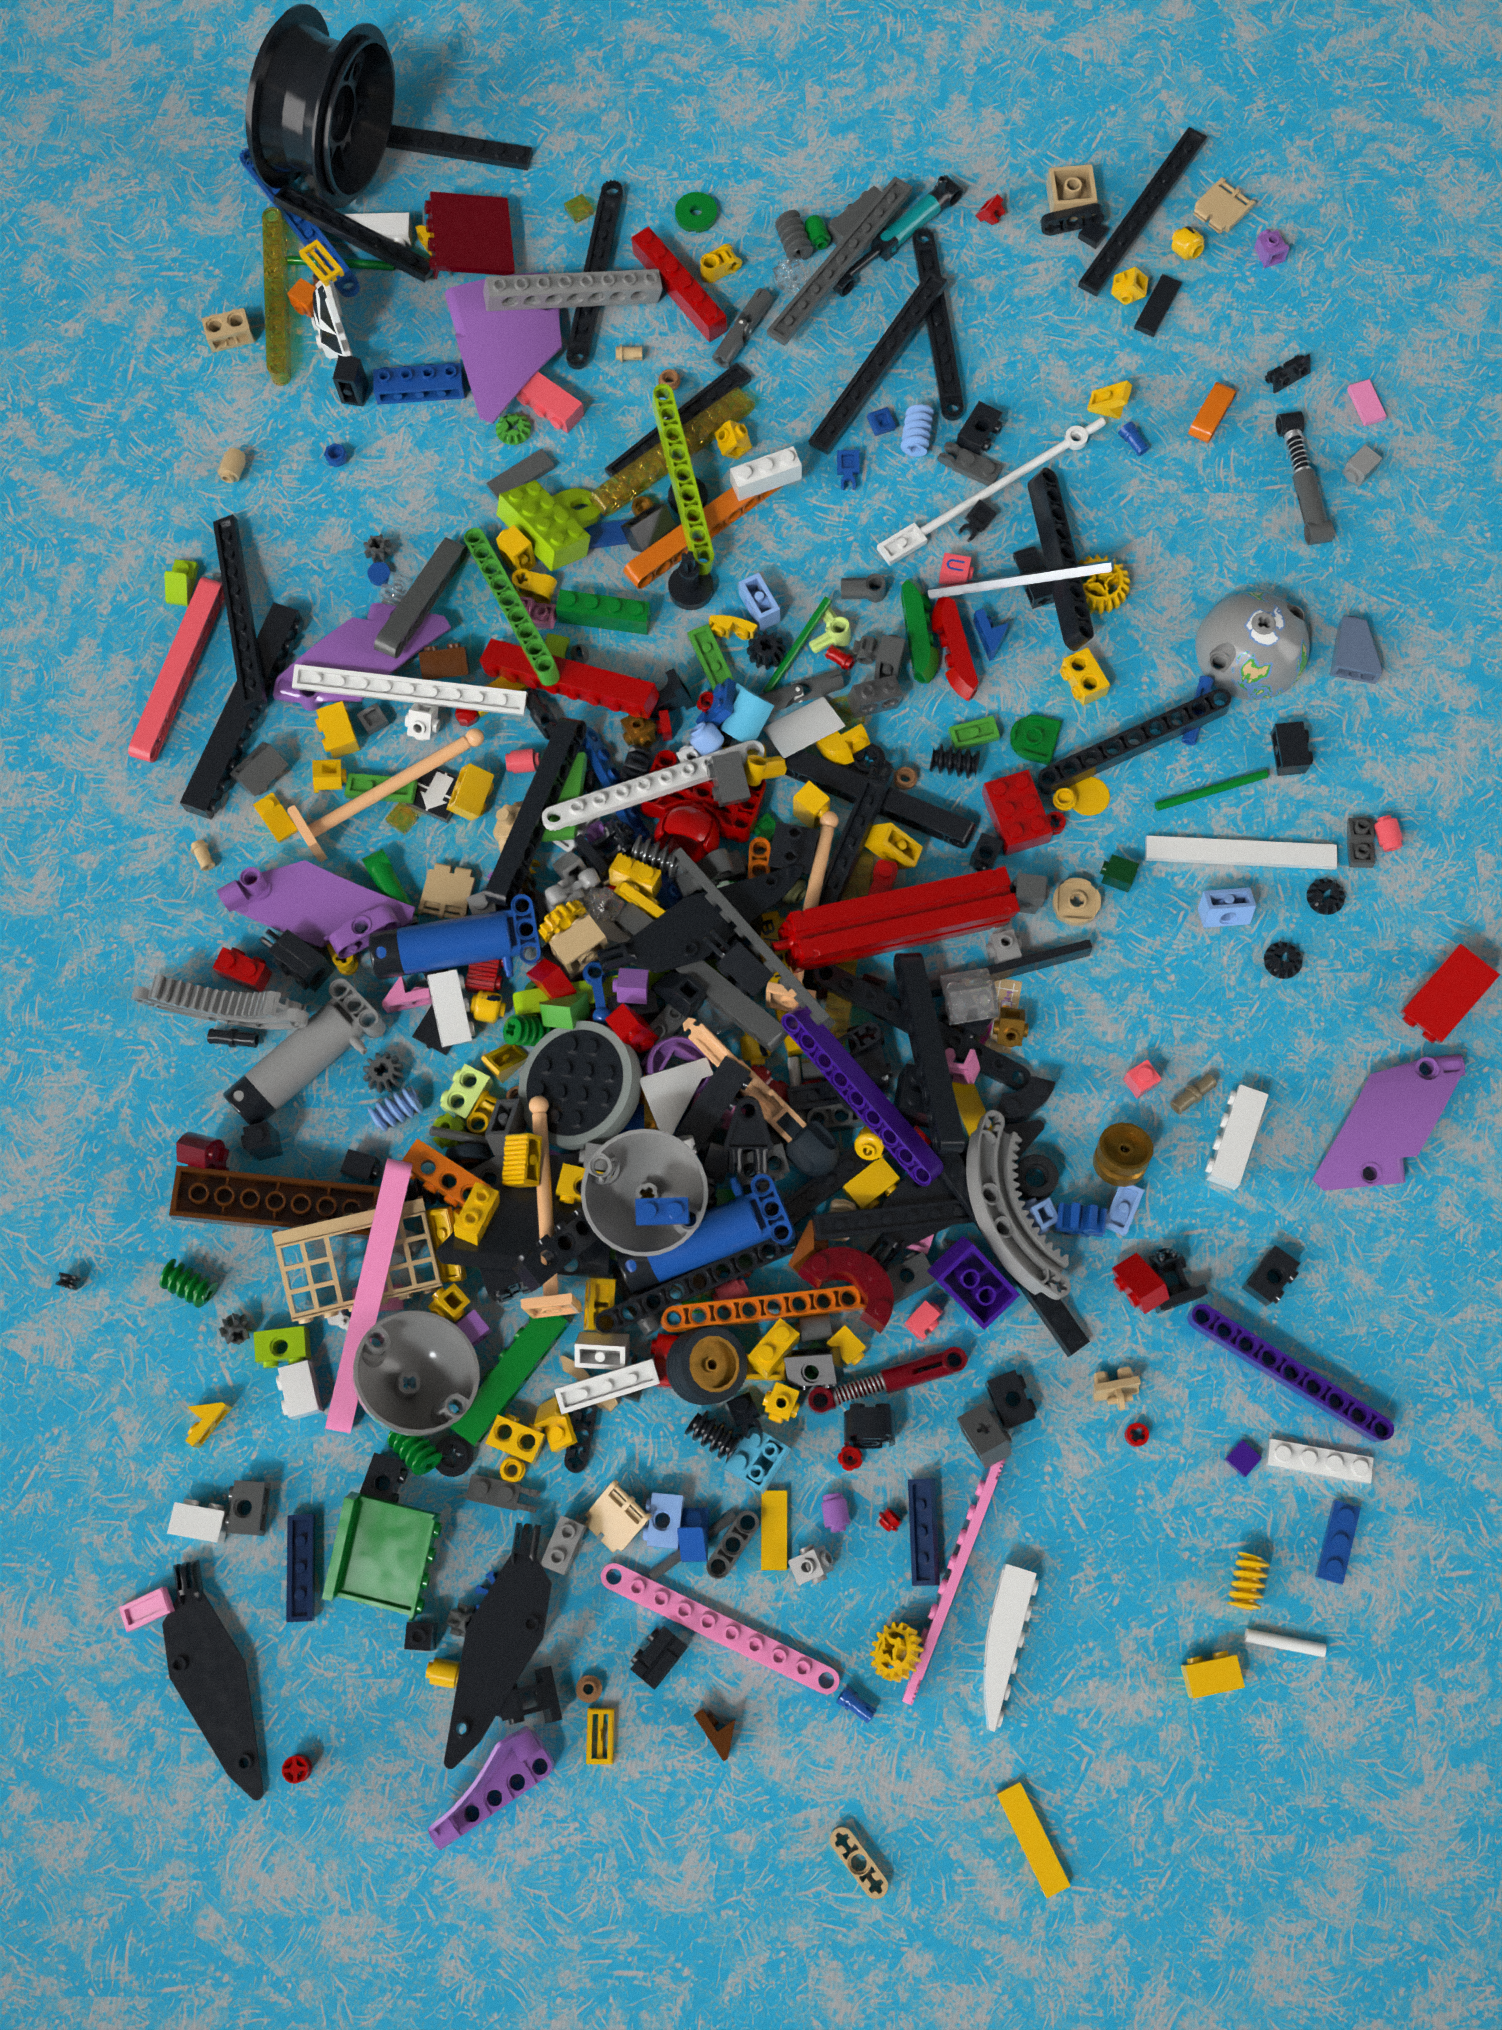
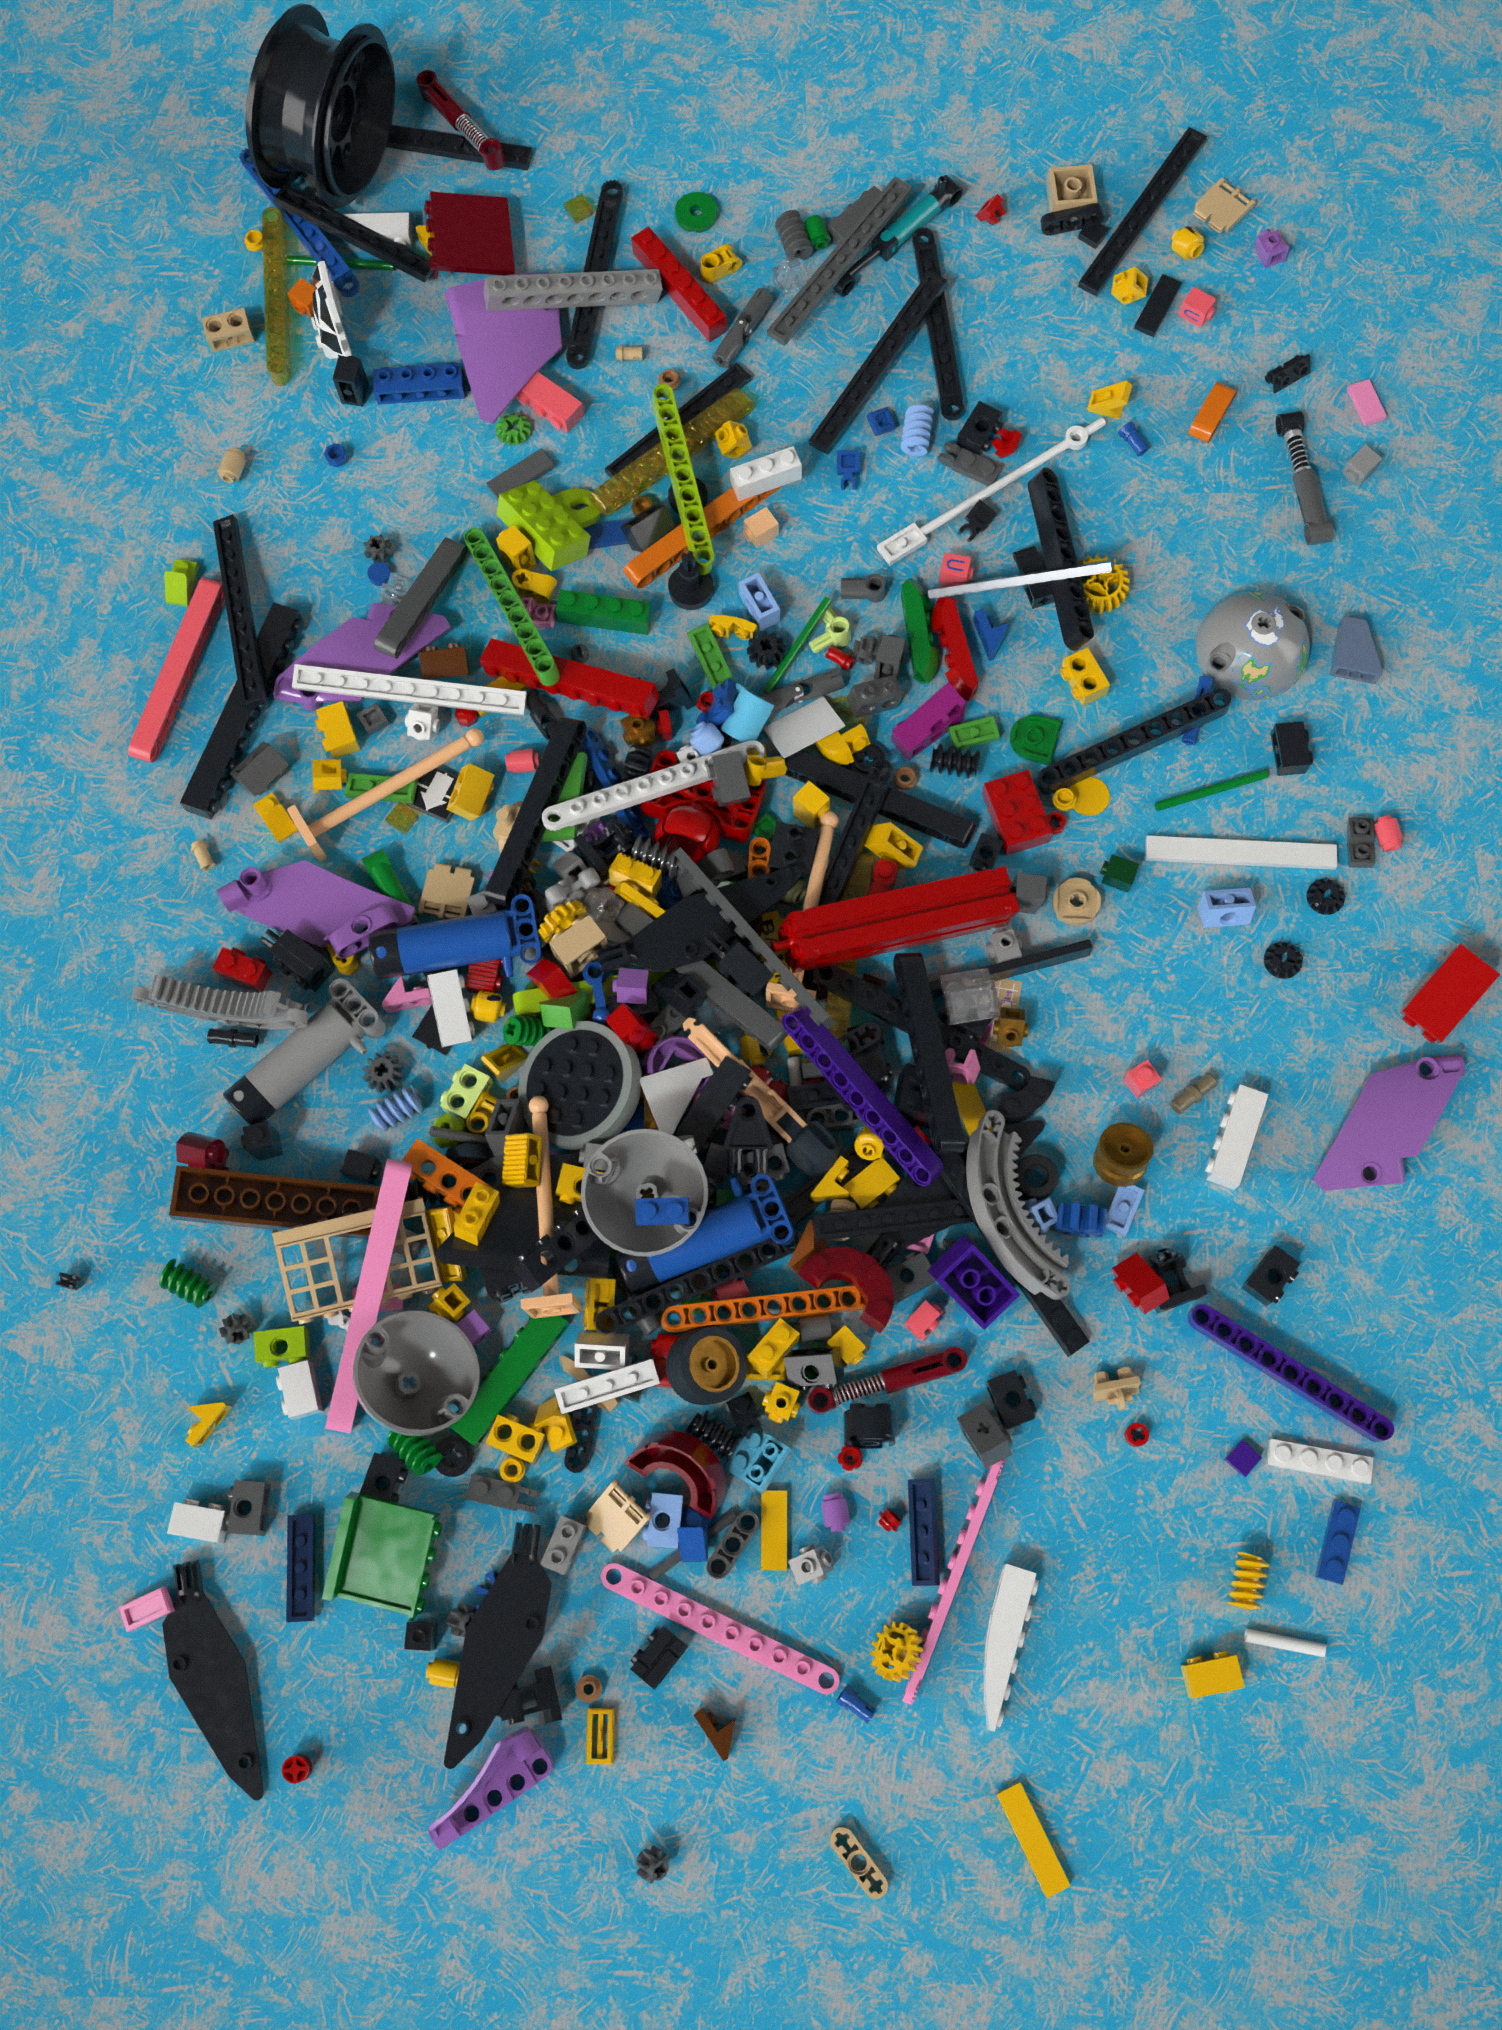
(254, 240): none -> yellow plate
(330, 275): yellow tile -> none
(460, 119): none -> dark red piece
(557, 644): lime tile -> none
(652, 1864): none -> dark grey gear
(689, 1459): none -> dark red brick
(760, 527): none -> light nougat brick
(828, 1188): none -> yellow slope
(929, 722): none -> magenta wedge
(1007, 443): none -> red tile
(1197, 307): none -> coral brick

